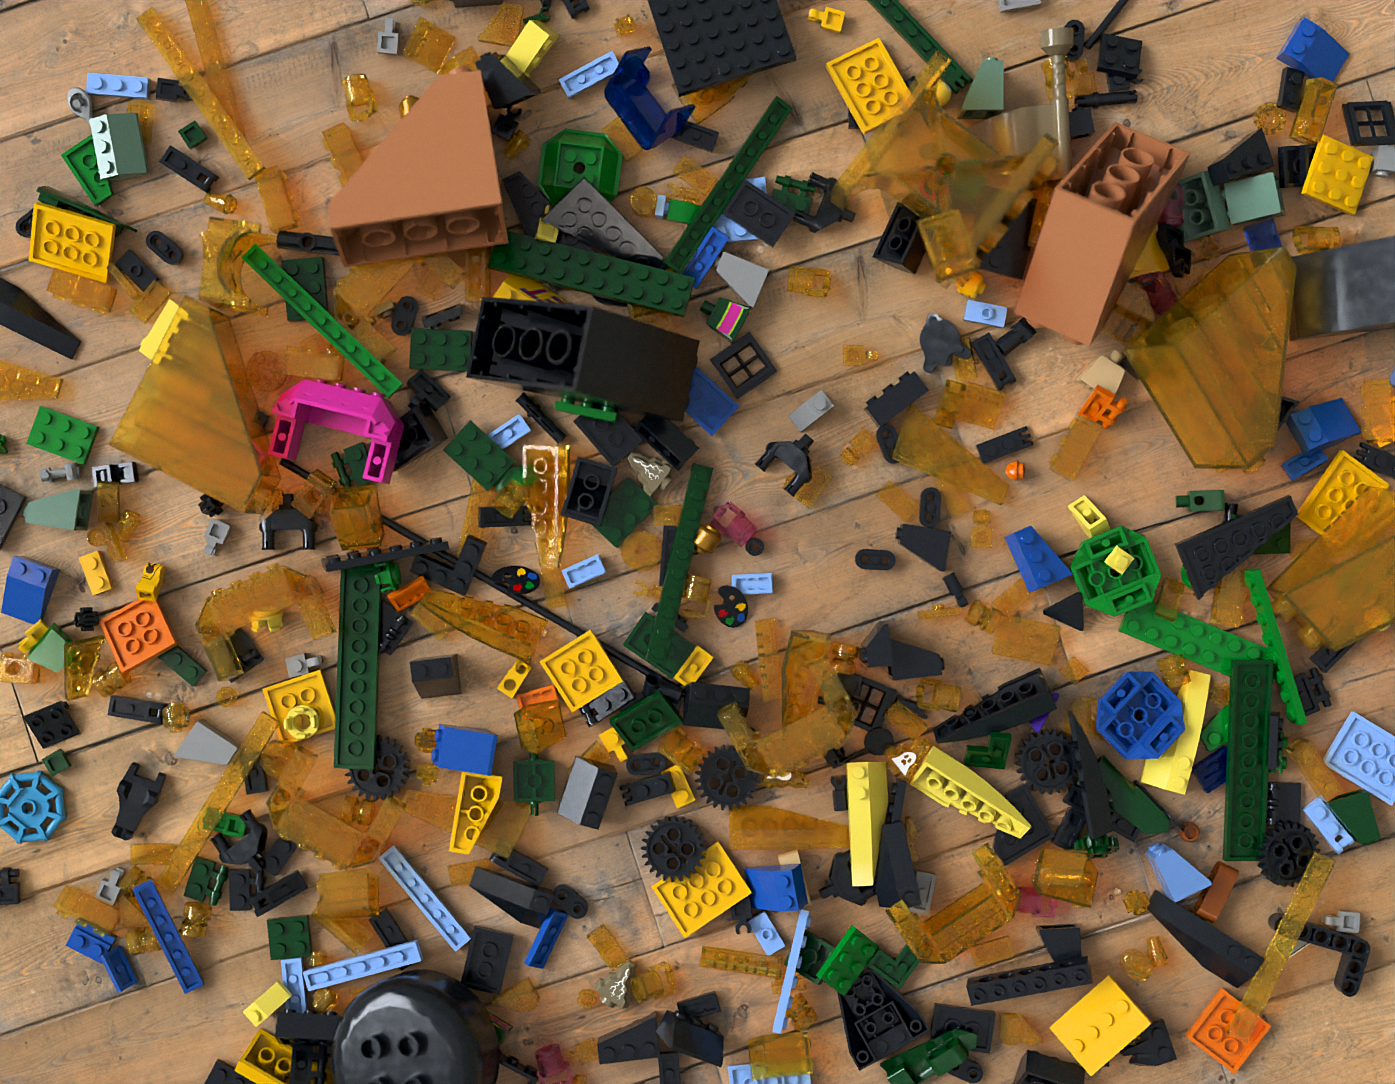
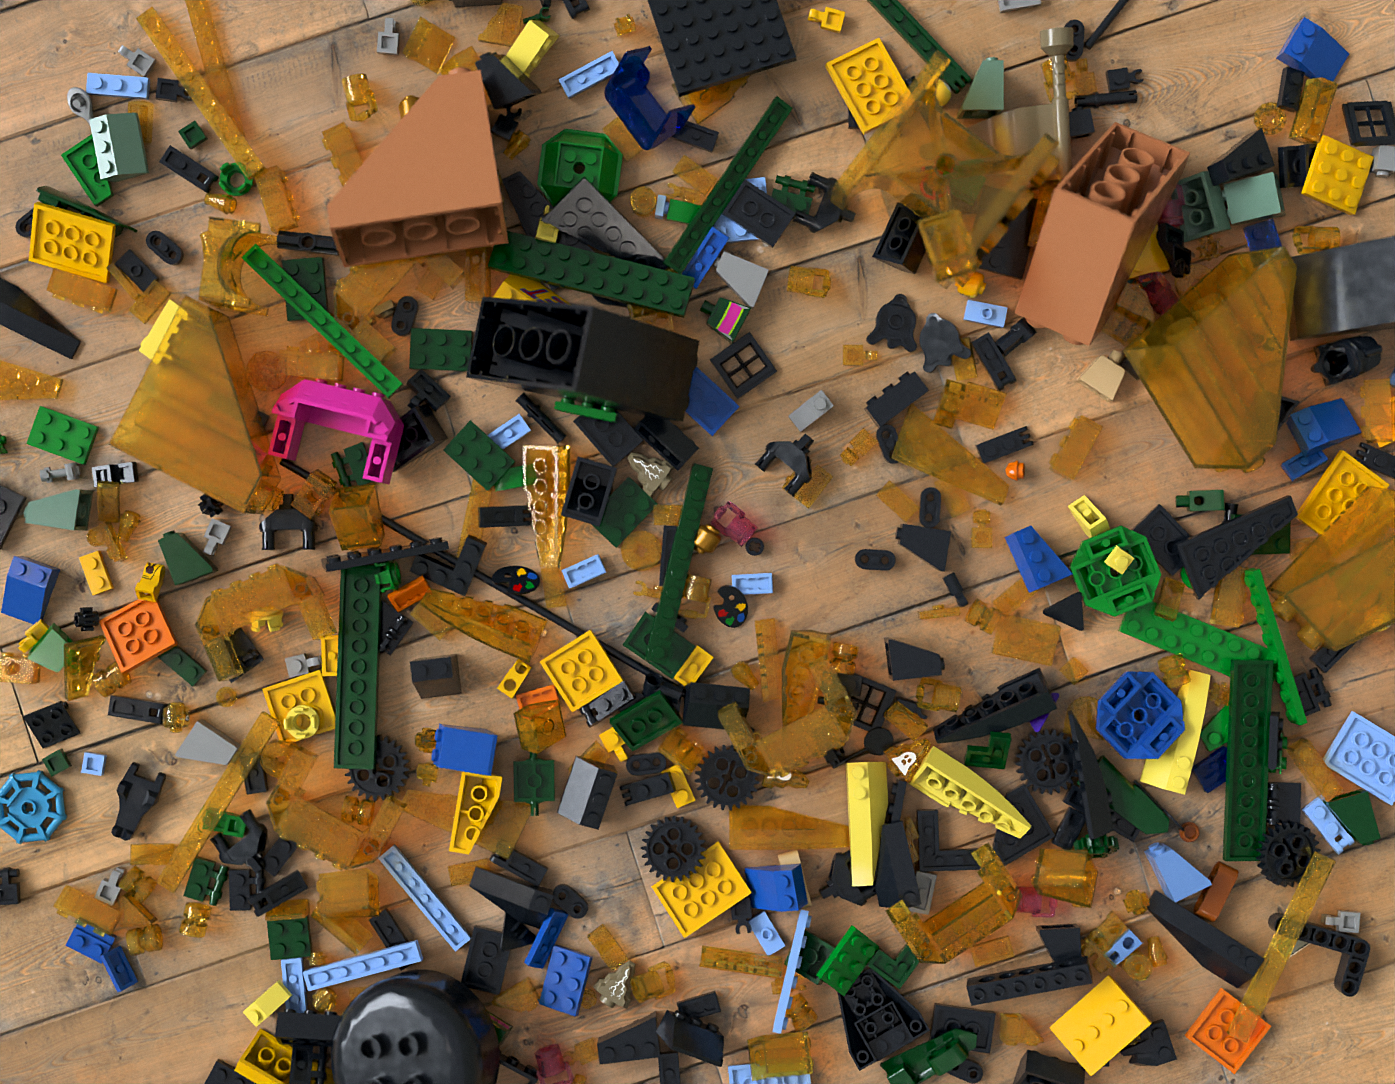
(94, 763): none -> light blue plate
(138, 61): none -> light grey plate
(168, 936): blue plate -> none
(184, 558): none -> dark green slope
(227, 171): none -> green piece
(289, 910): none -> clear yellow slope
(329, 655): none -> yellow plate
(434, 320): black plate -> none
(510, 499): clear yellow wheel -> none
(515, 934): none -> black piece
(565, 980): none -> blue plate
(839, 794): black bar -> none
(877, 647): black slope -> none
(895, 324): none -> black tile
(928, 847): none -> black plate
(1098, 402): orange plate -> none
(1111, 942): none -> clear yellow hips
(1119, 56): black plate -> none
(1162, 534): none -> black plate
(1346, 358): none -> black helmet

